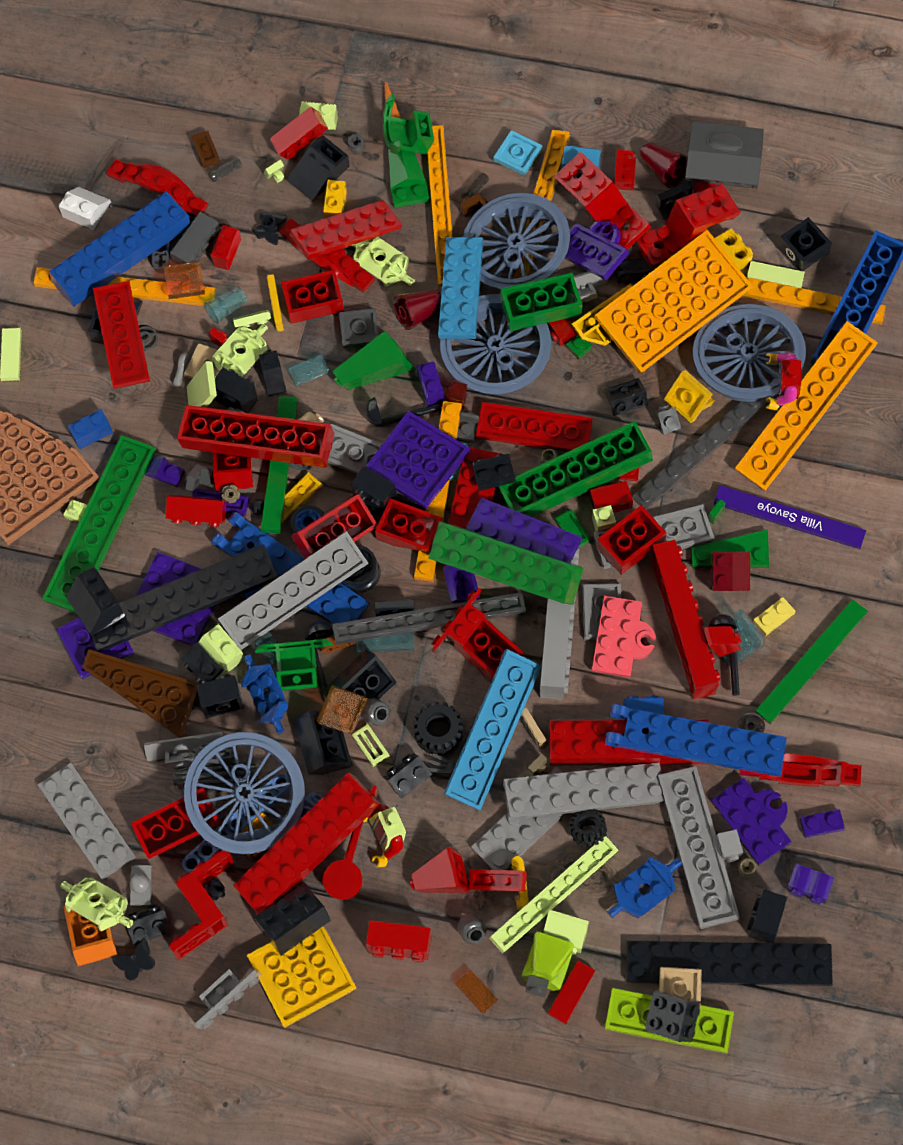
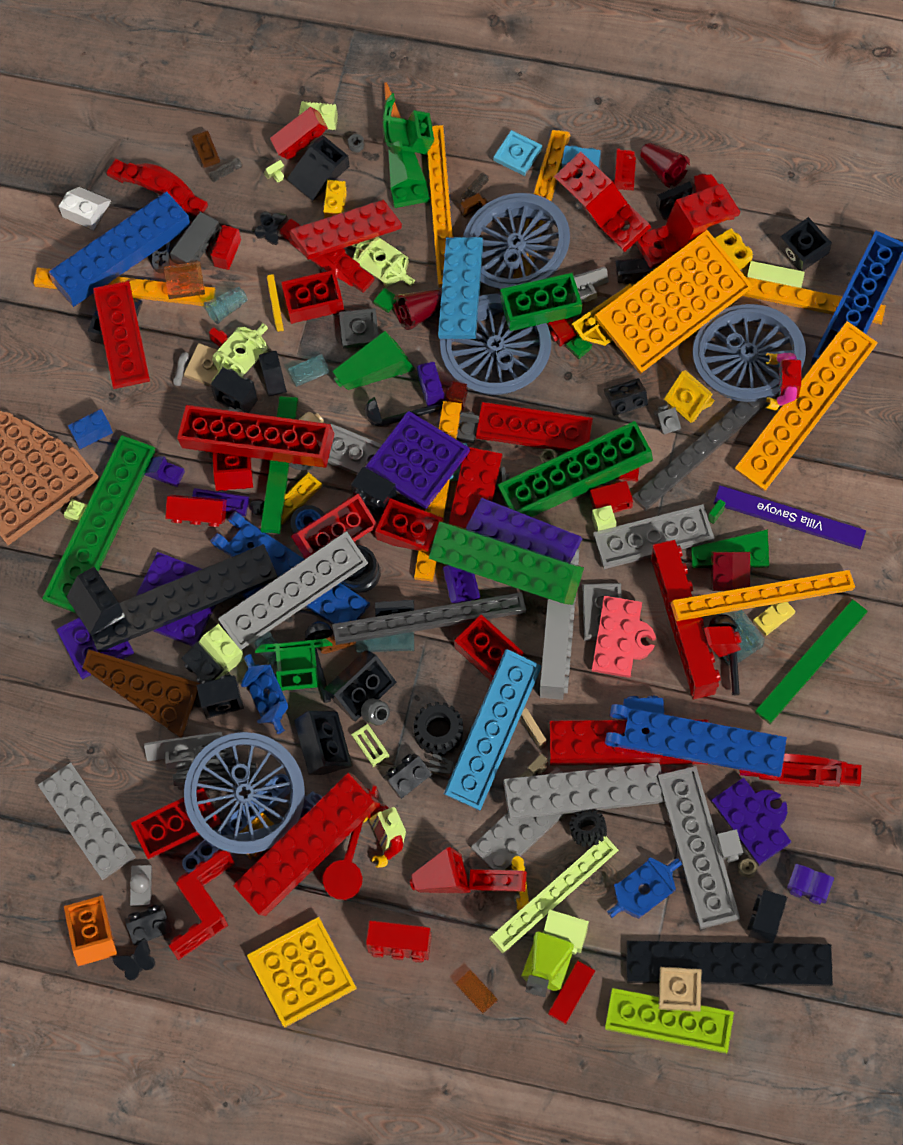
(10, 354): yellowish green tile -> none
(105, 912): yellowish green plate -> none
(144, 341): dark grey piece -> none
(198, 475): dark grey bracket -> none
(202, 387): yellowish green tile -> none
(215, 889): black plate -> none
(222, 993): light grey bracket -> none
(235, 493): dark tan plate -> none
(244, 321): yellowish green plate -> none
(292, 919): black brick -> none
(342, 710): clear orange plate -> none
(385, 300): none -> green tile
(464, 625): red bracket -> none
(472, 929): dark grey head -> none
(493, 472): black bracket -> none
(570, 523): green tile -> none
(595, 249): dark purple plate -> none
(631, 539): red brick -> none
(672, 1017): black bracket -> none
(724, 155): dark grey panel -> none
(756, 727): dark grey piece -> none
(762, 595): none -> light orange plate
(822, 823): dark purple plate -> none

